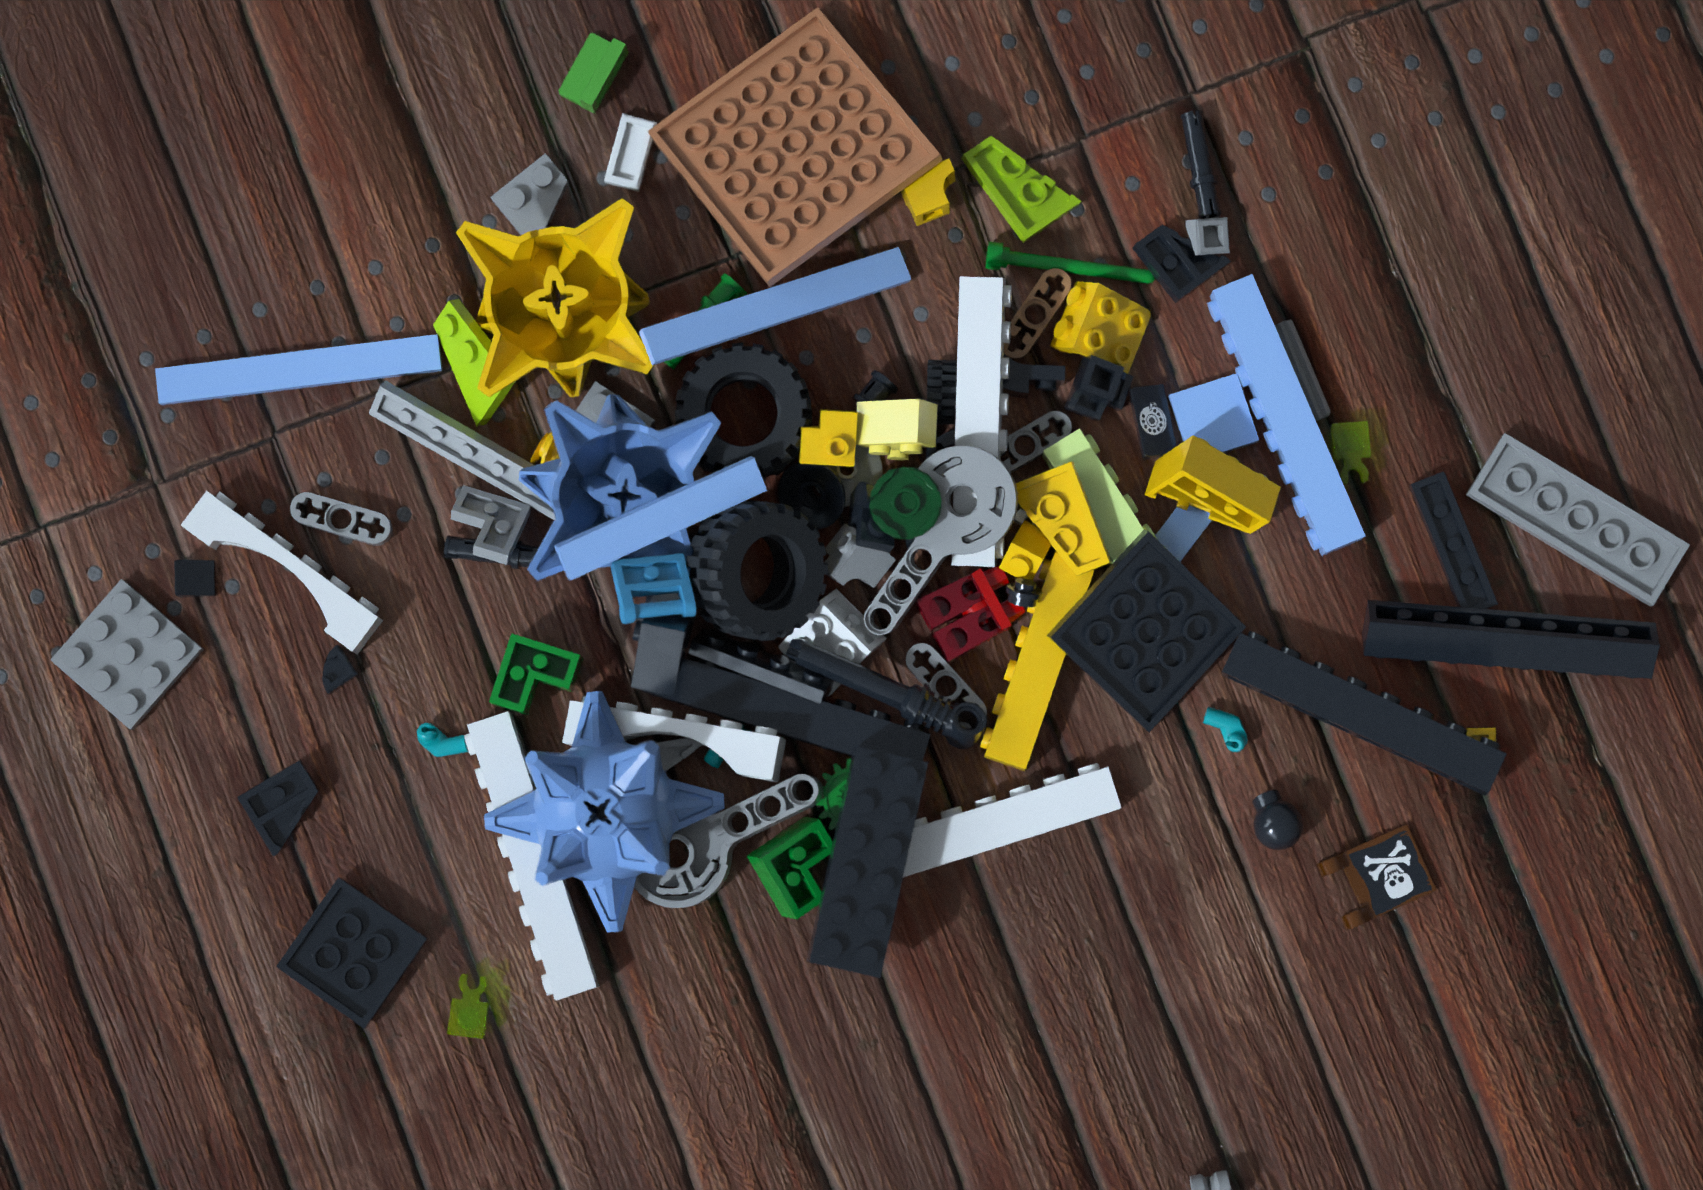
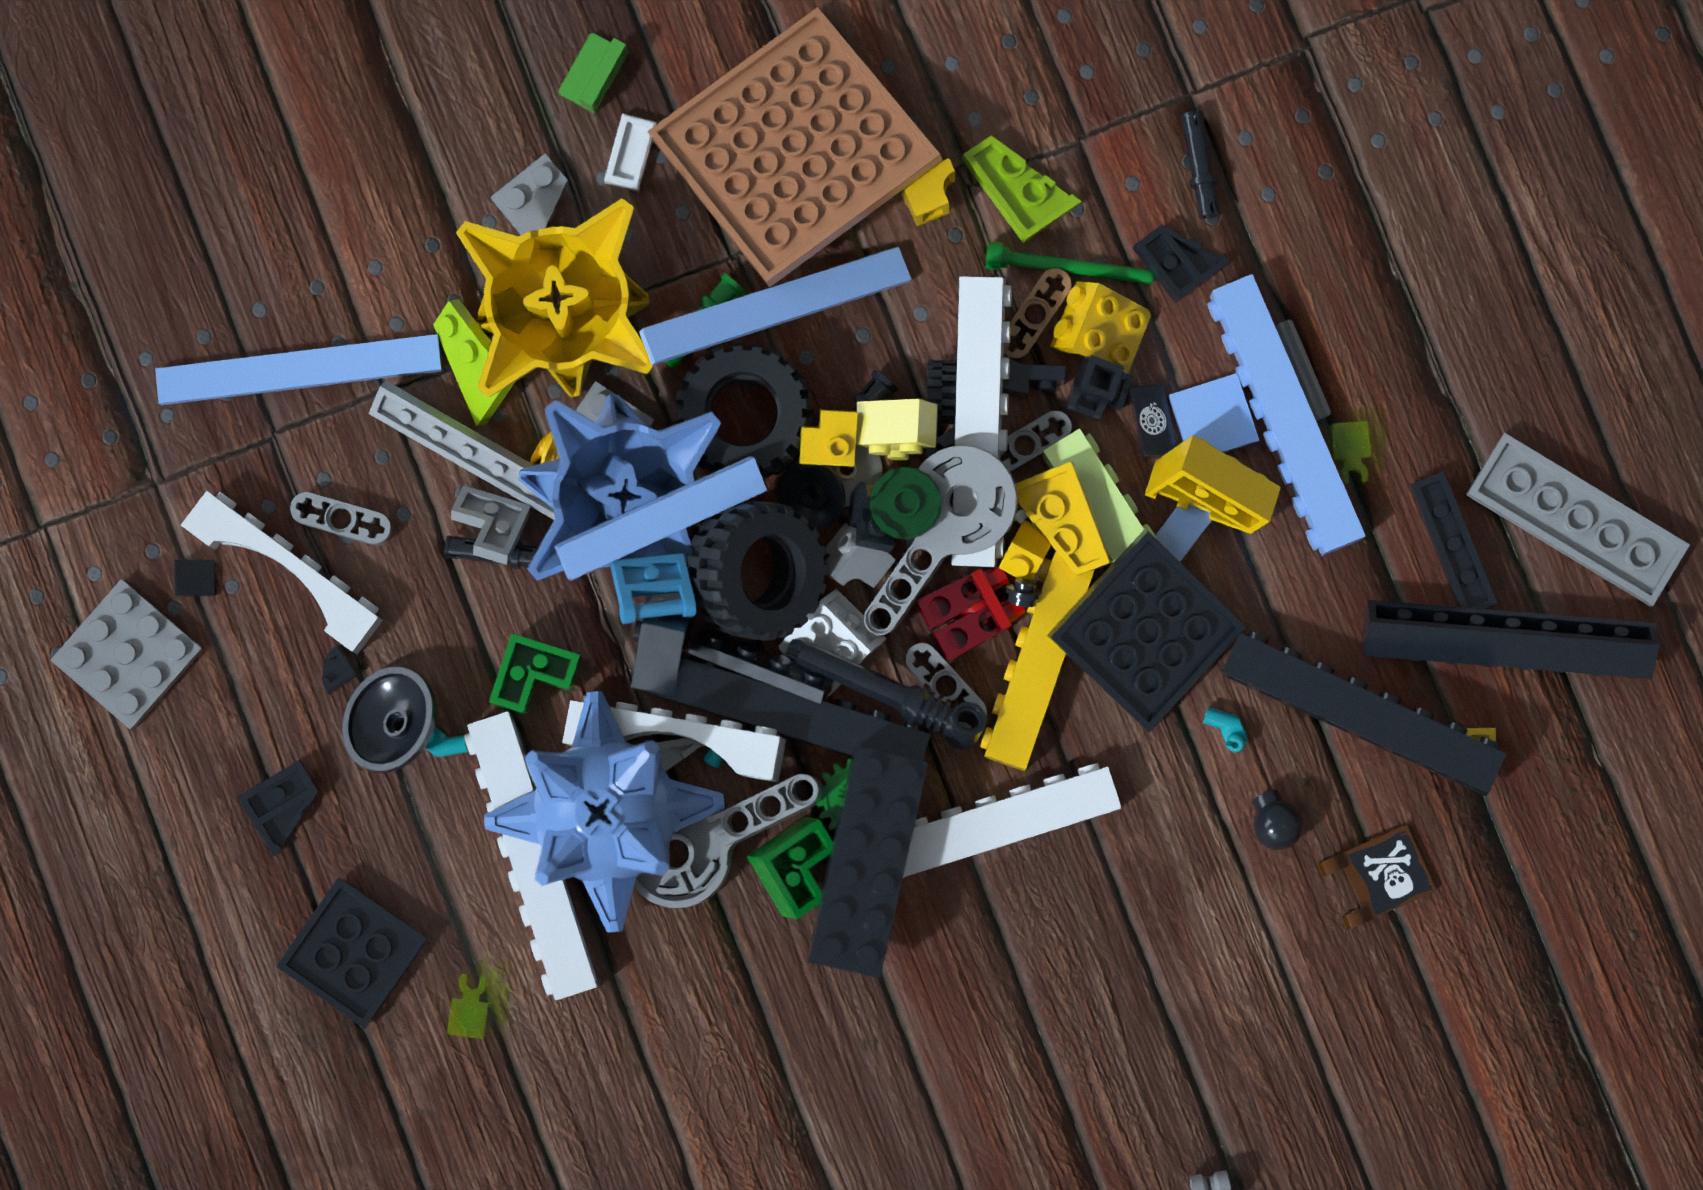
(376, 716): none -> black dish
(1209, 235): light grey slope -> none

